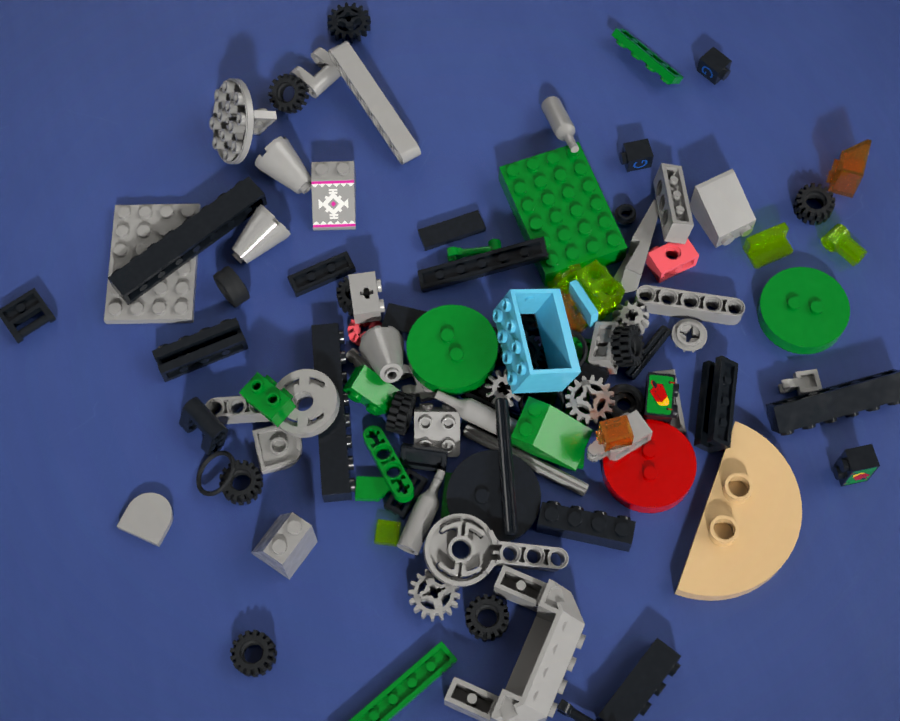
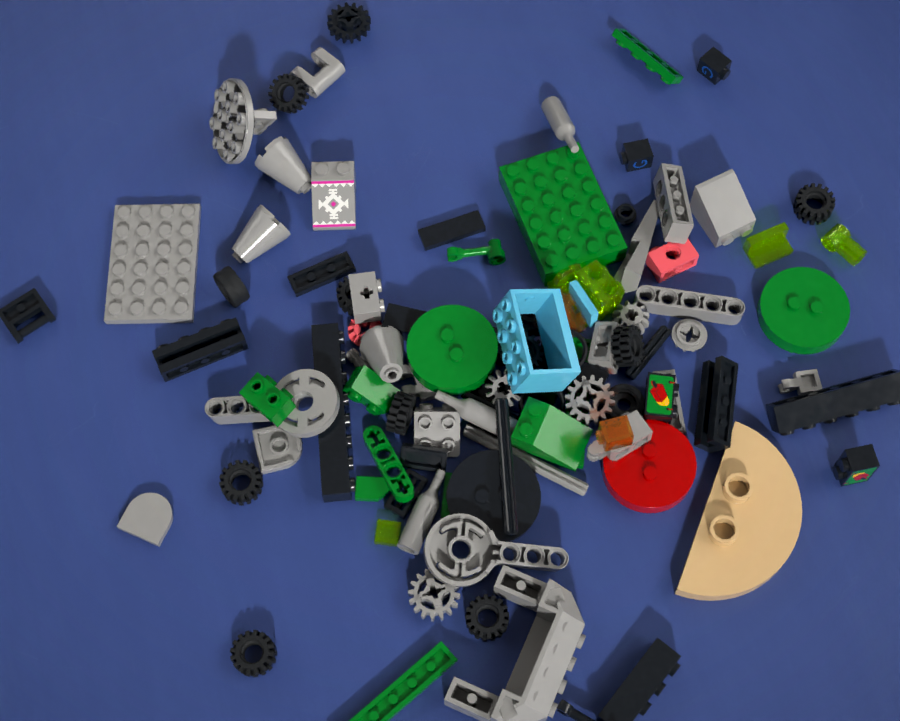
(187, 240): black brick -> none
(197, 415): black connector -> none
(204, 464): black tyre -> none
(286, 544): light grey slope -> none
(374, 102): light grey beam -> none
(483, 264): black tile -> none
(586, 526): black brick -> none
(848, 169): clear orange slope -> none

